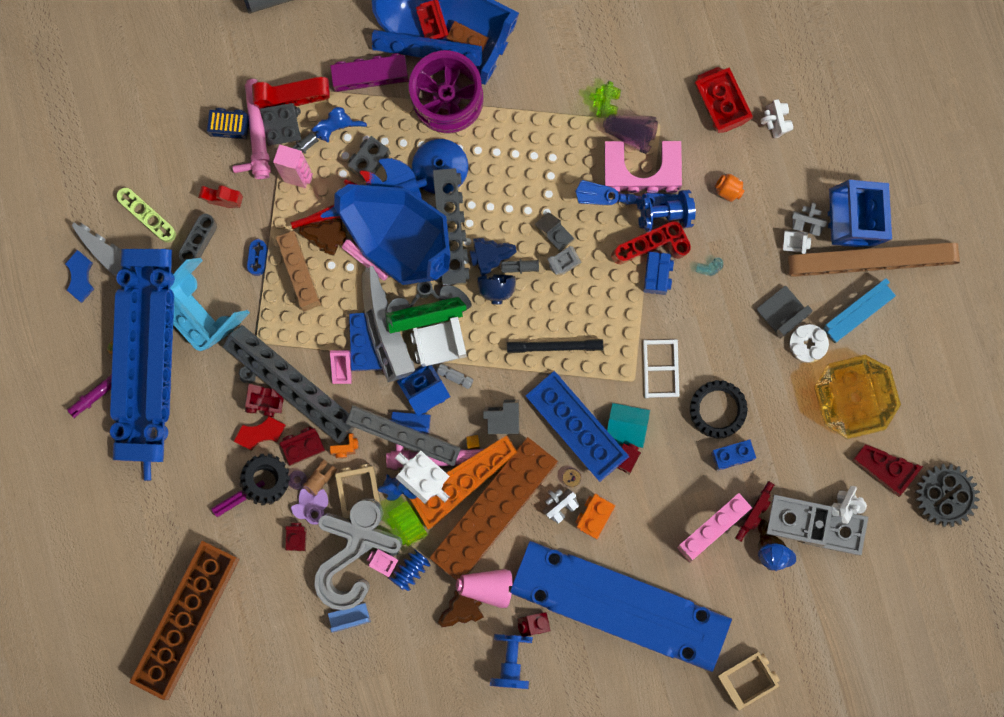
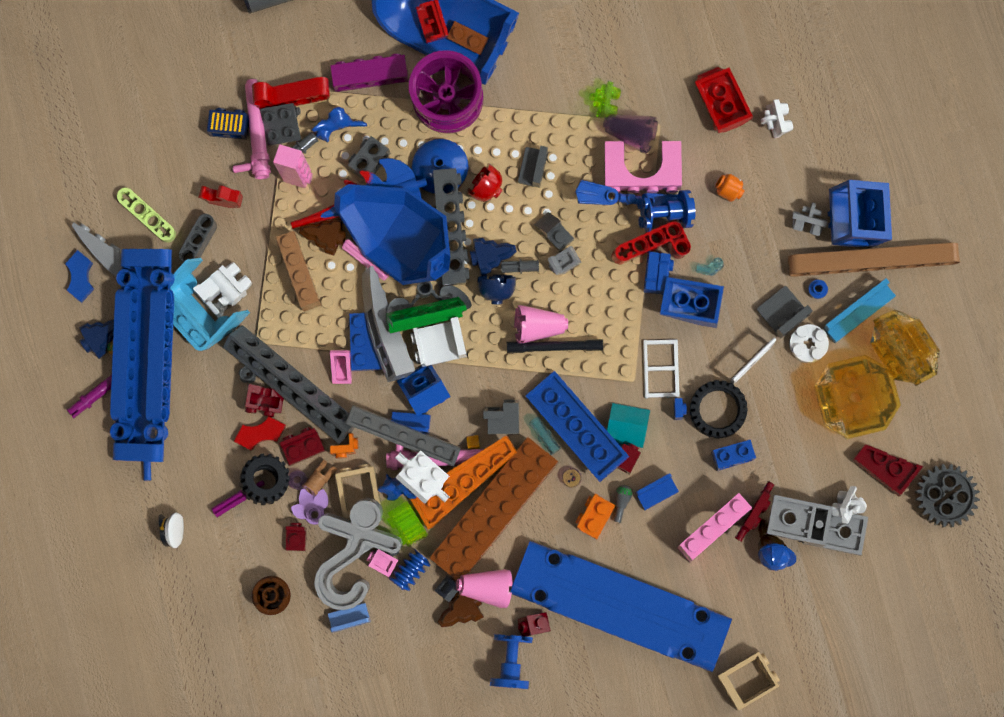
(97, 337): none -> dark blue rock
(171, 530): none -> white piece
(184, 621): dark orange brick -> none
(223, 282): none -> white hips
(252, 257): blue beam -> none
(271, 595): none -> reddish brown cone
(422, 46): blue plate -> none
(447, 589): none -> dark grey plate
(455, 376): light grey axle -> none
(486, 184): none -> red cylinder
(533, 166): none -> dark grey panel
(537, 324): none -> bright pink cone
(544, 435): none -> clear light blue pin
(557, 502): light grey hips -> none
(622, 495): none -> dark grey piece
(656, 492): none -> blue panel
(679, 409): none -> blue plate
(692, 301): none -> blue slope
(753, 361): none -> white window
(796, 241): white bracket -> none
(818, 295): none -> blue plate
(905, 347): none -> clear yellow piece

